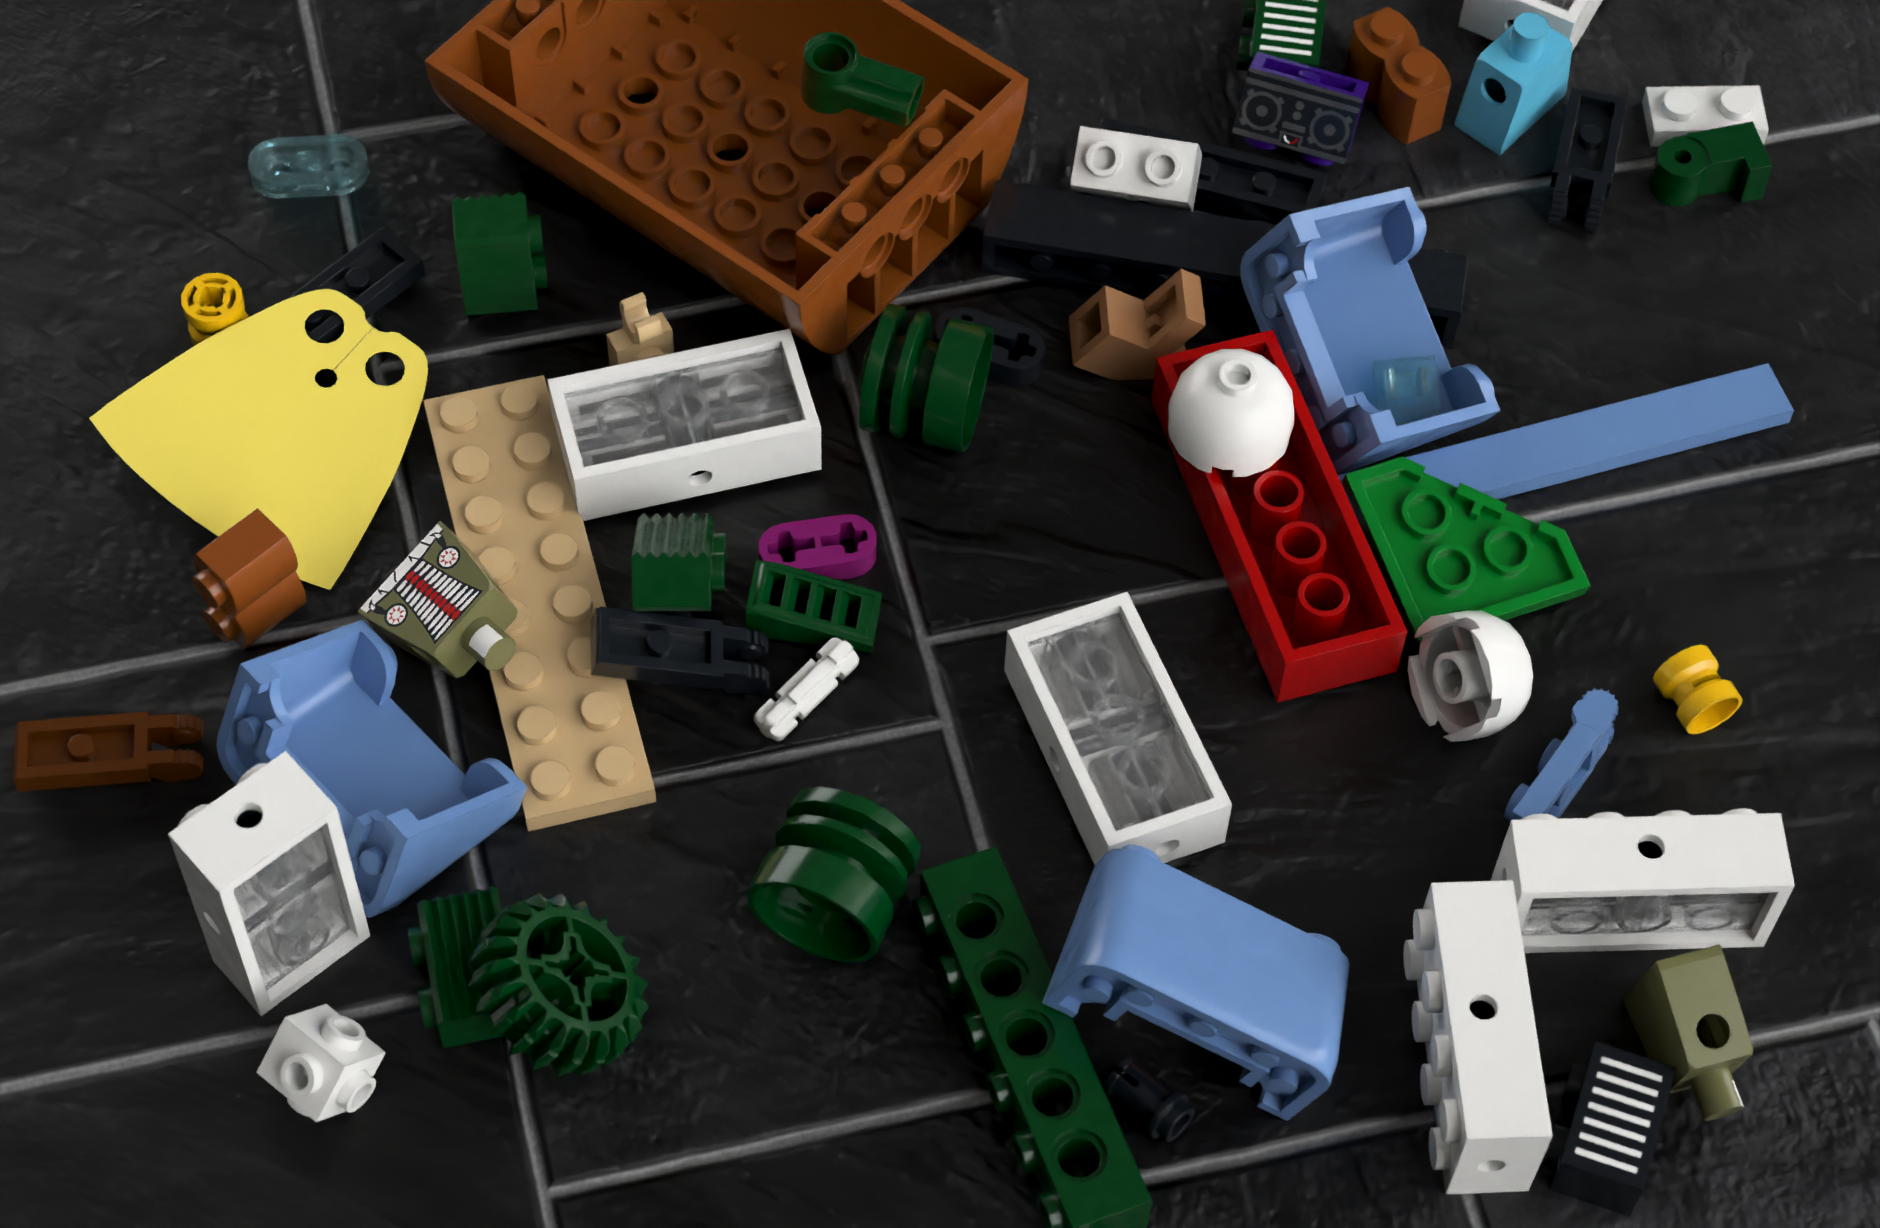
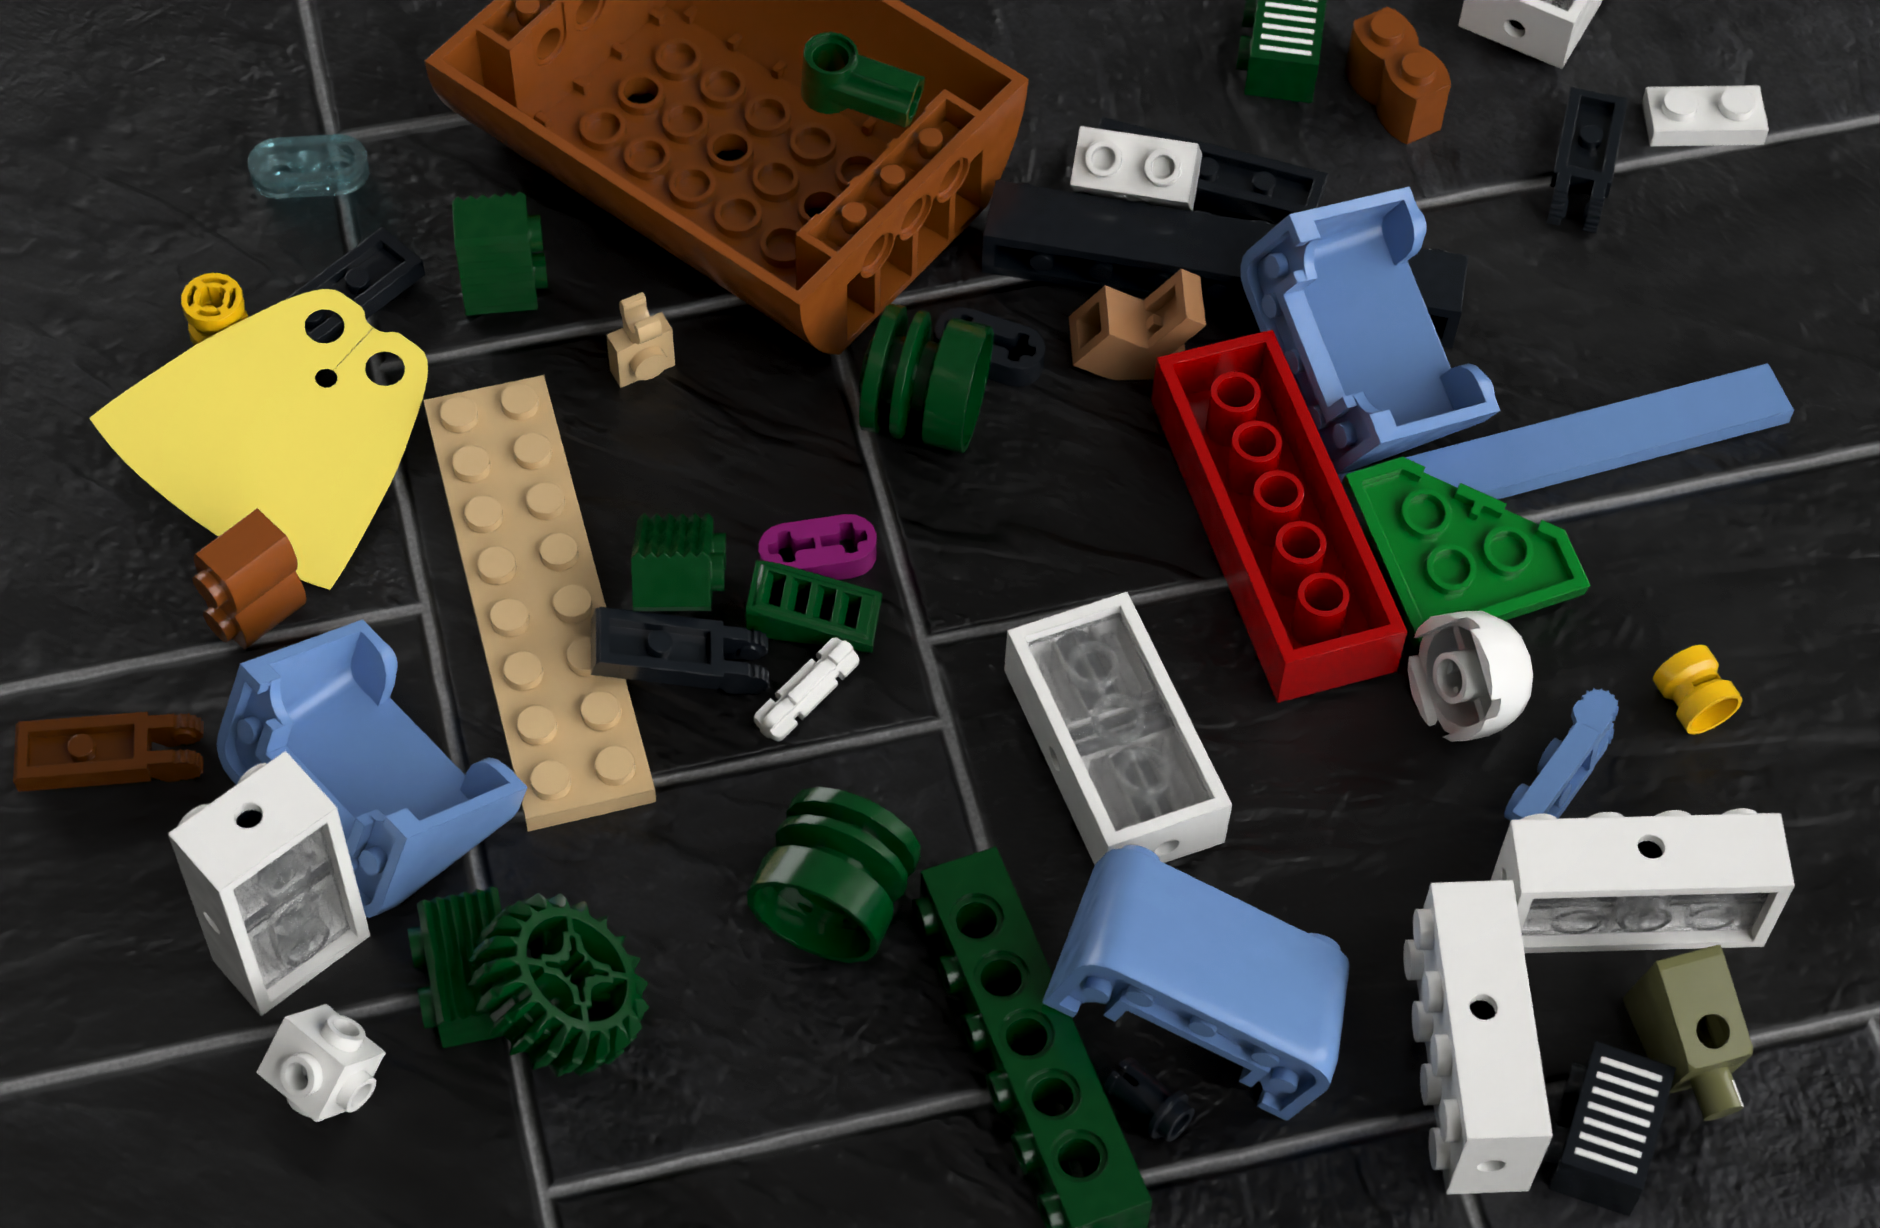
(444, 607): torso -> none
(685, 424): brick -> none
(1231, 413): white cylinder -> none
(1299, 109): brick -> none
(1407, 388): clear light blue tile -> none
(1526, 66): medium azure torso -> none
(1711, 164): dark green leg -> none

